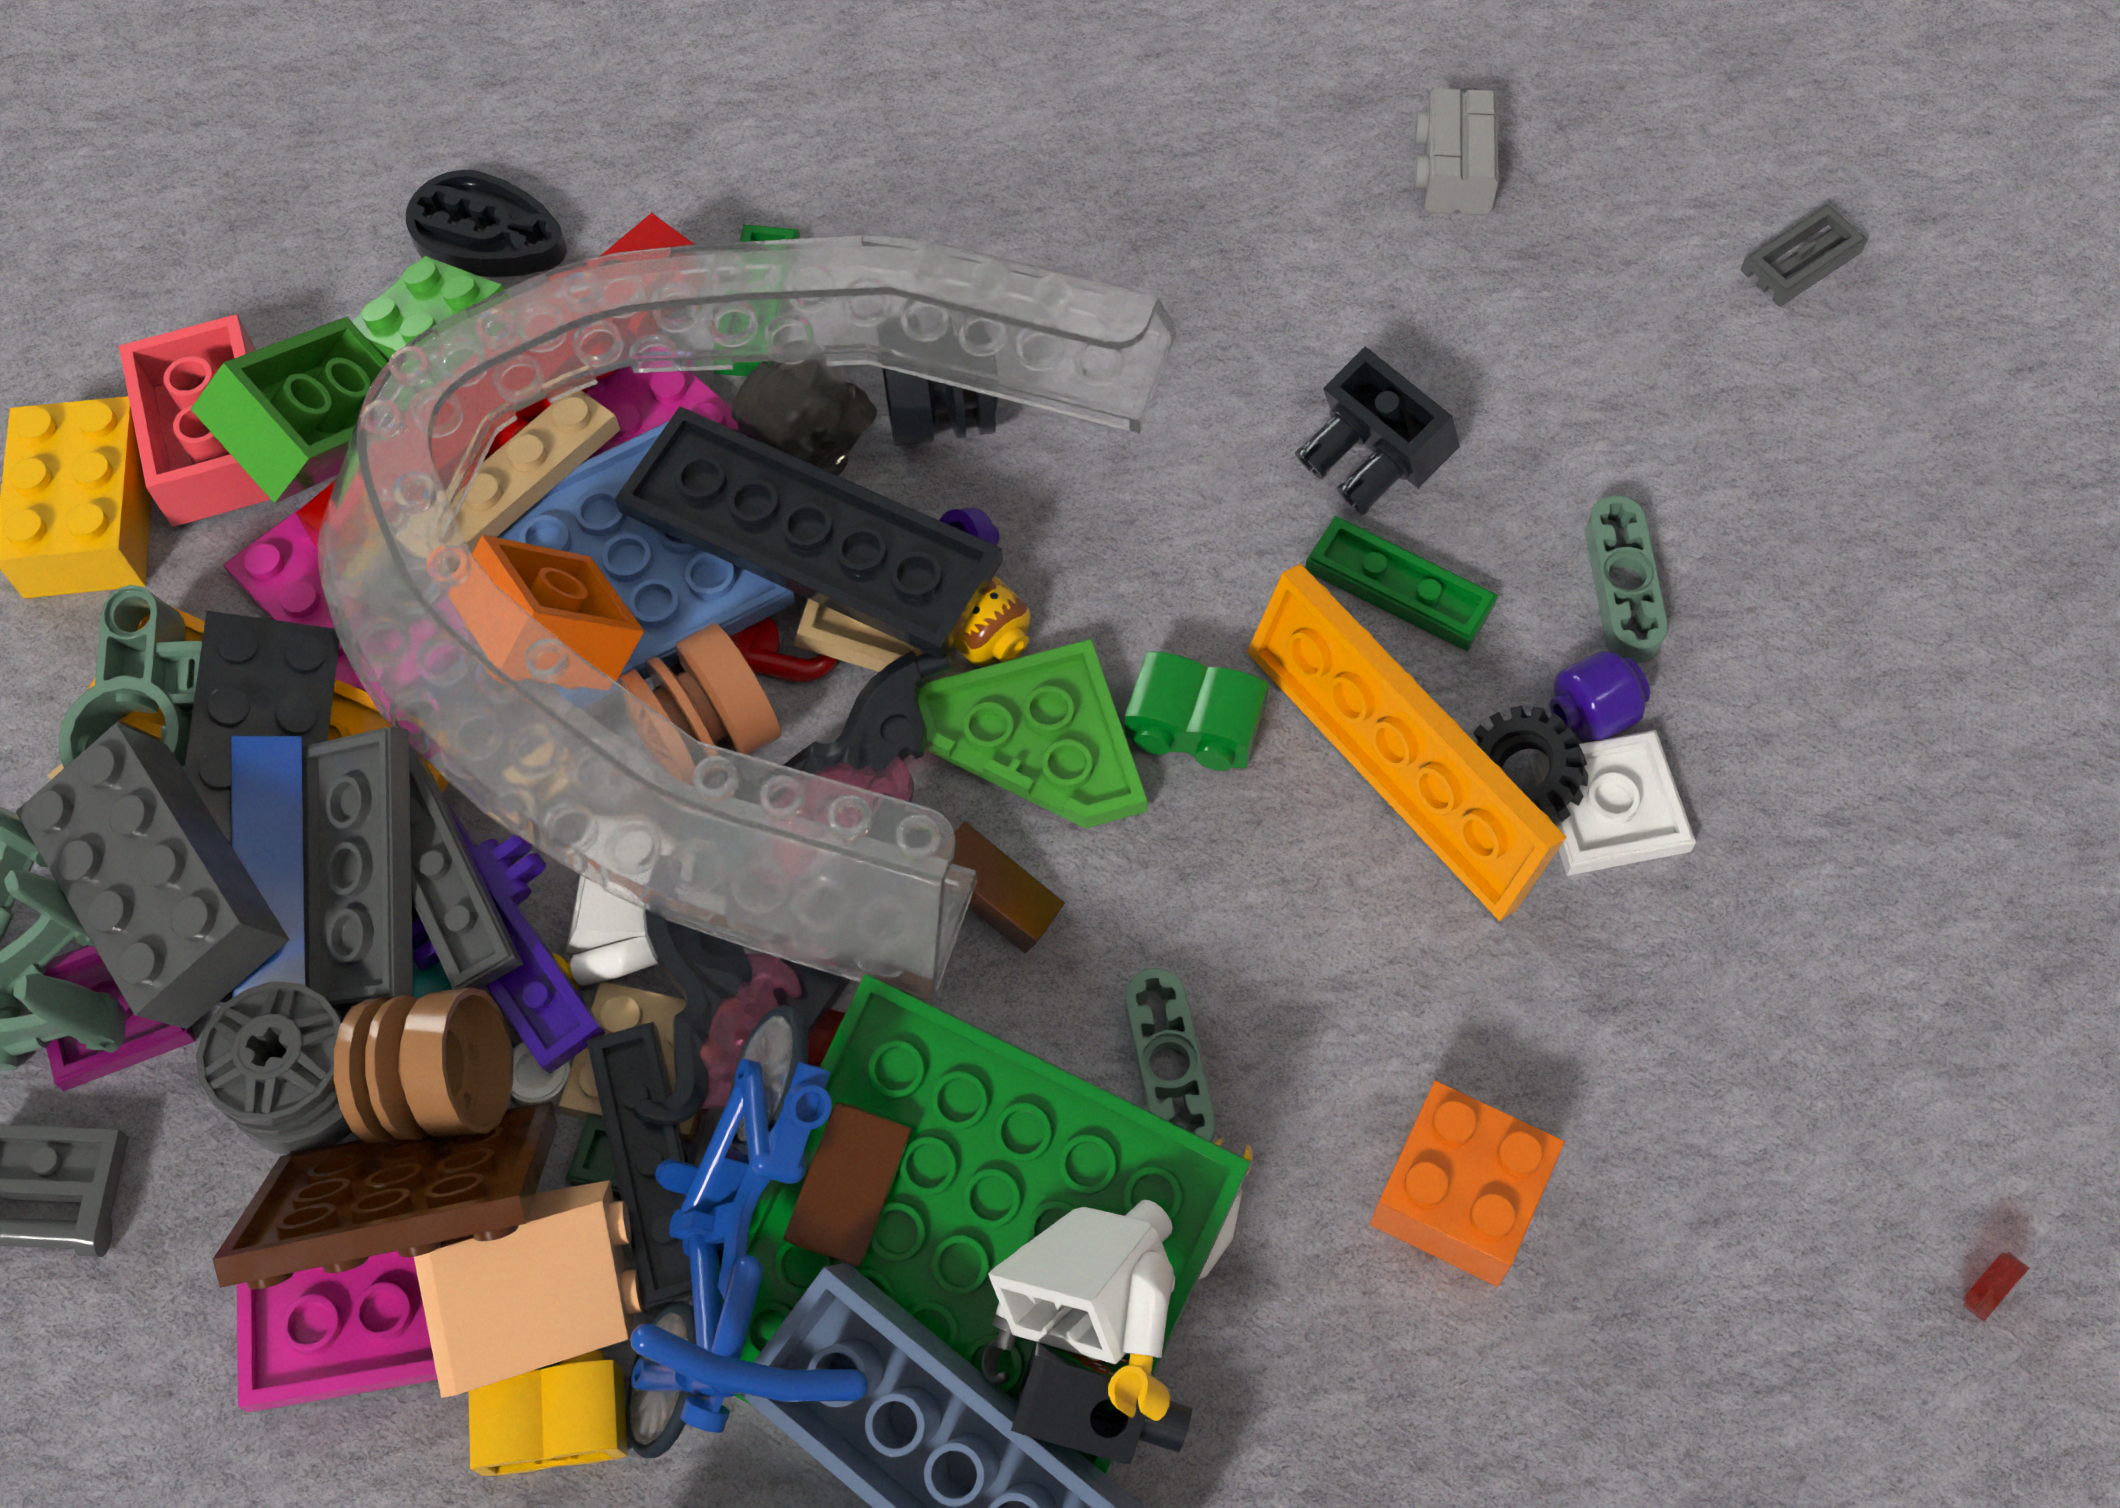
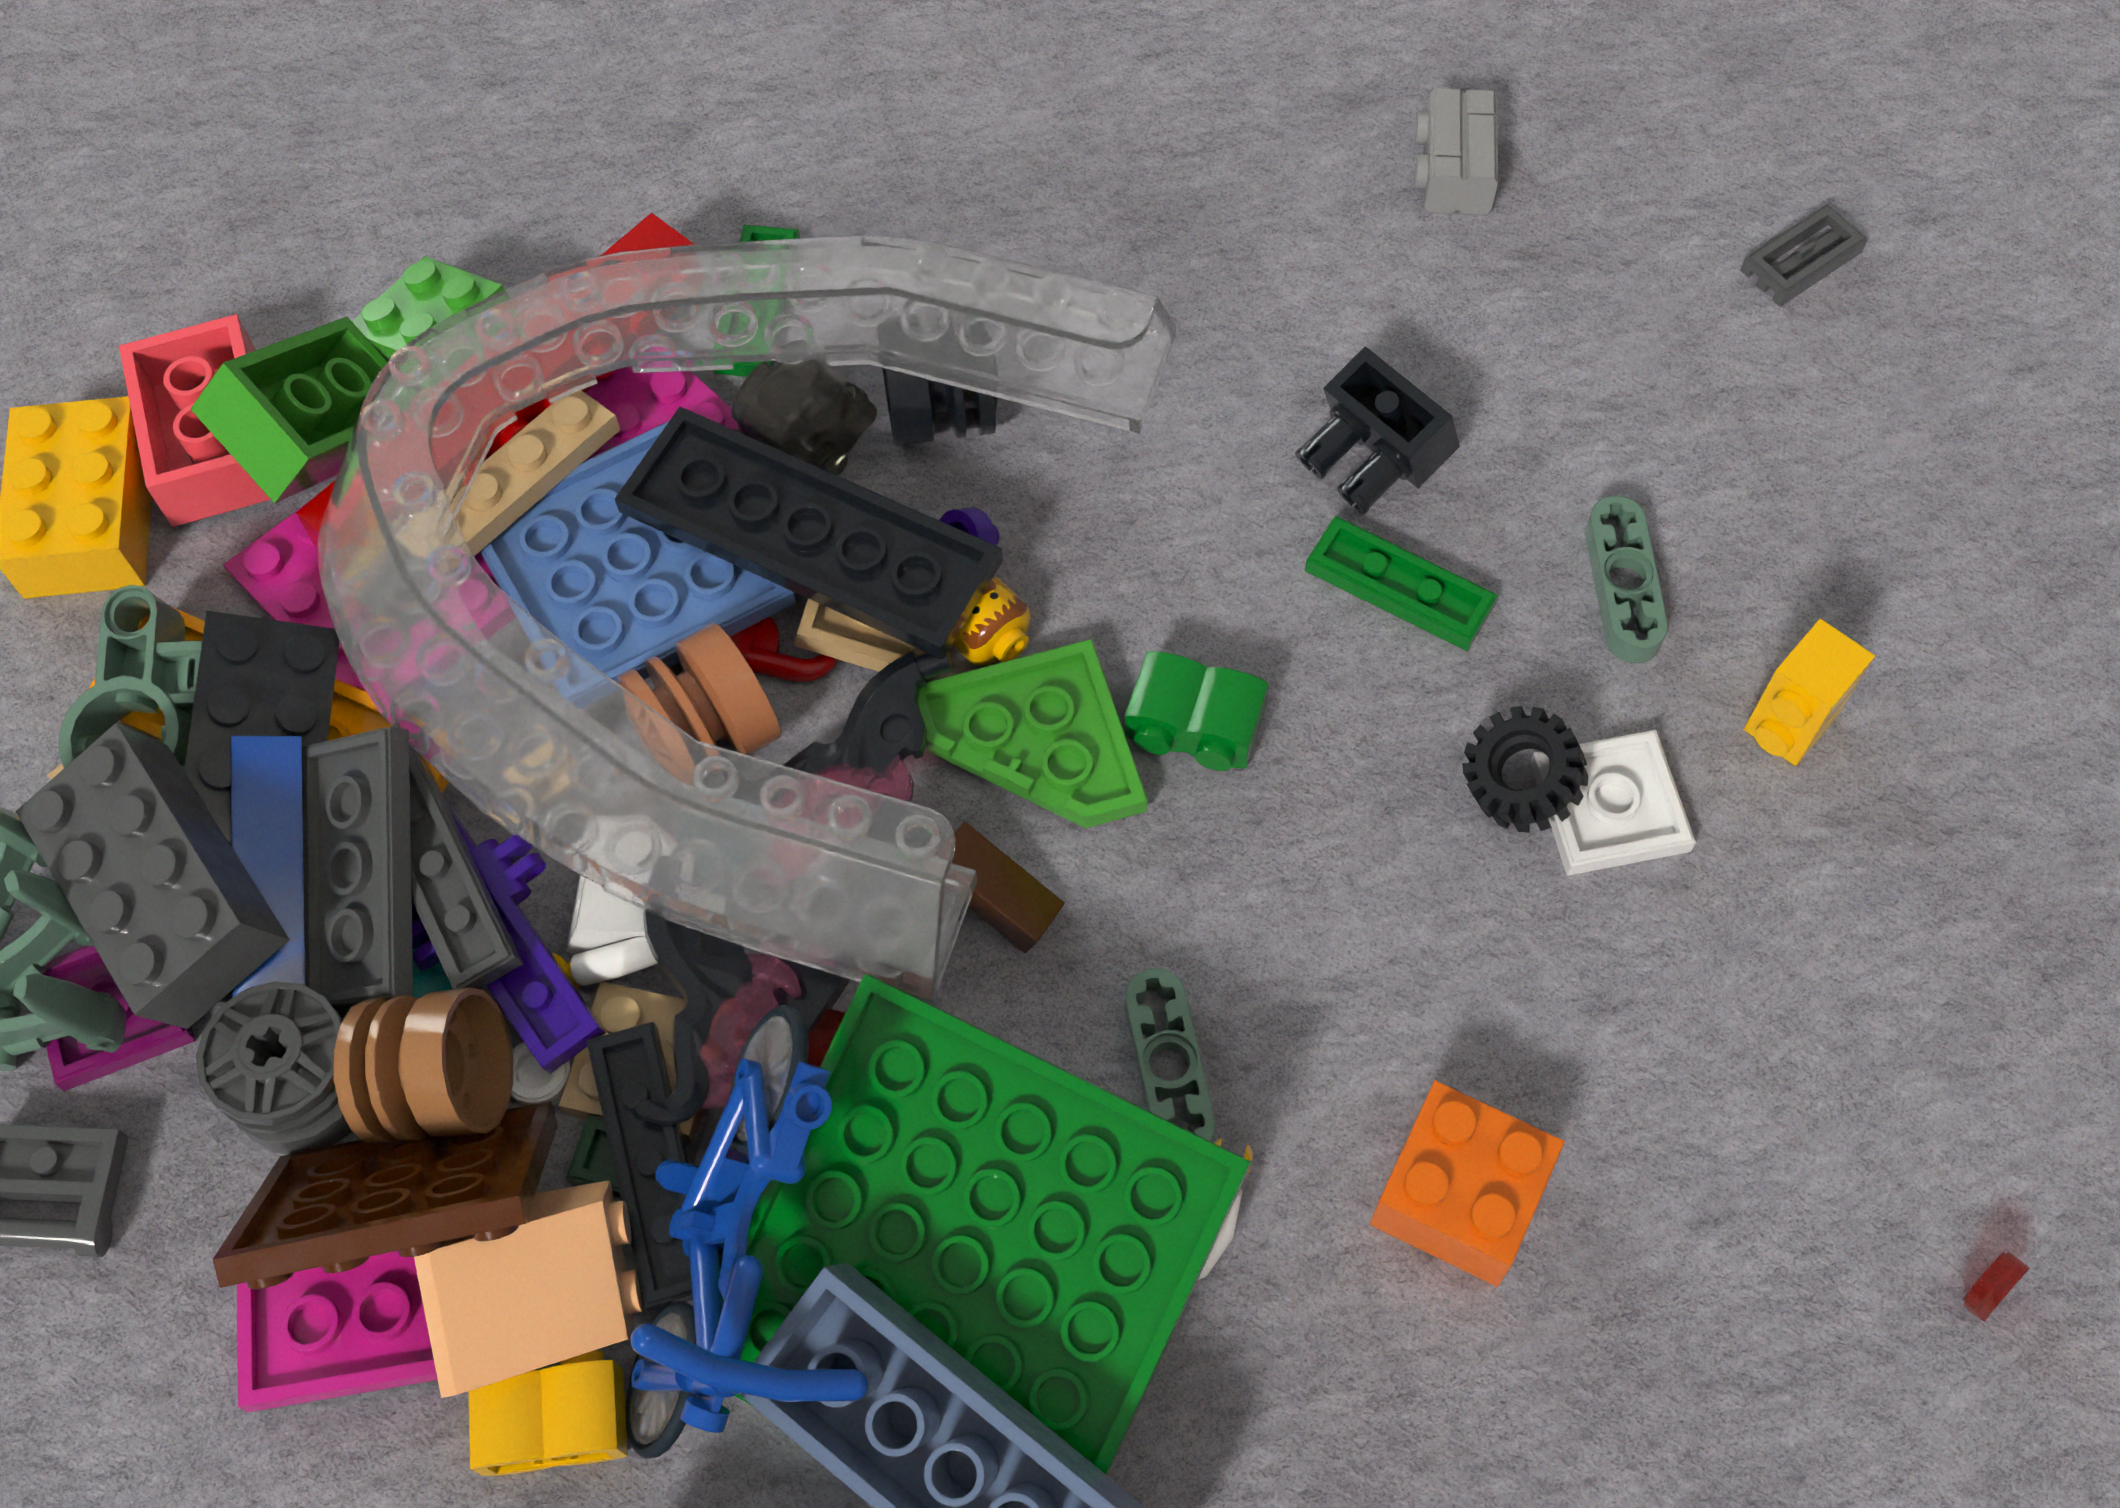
(489, 201): black piece -> none
(566, 597): orange brick -> none
(848, 1183): reddish brown slope -> none
(1061, 1407): black torso -> none
(1096, 1290): white torso -> none
(1404, 743): light orange plate -> none
(1600, 696): dark purple head -> none
(1808, 692): none -> yellow brick

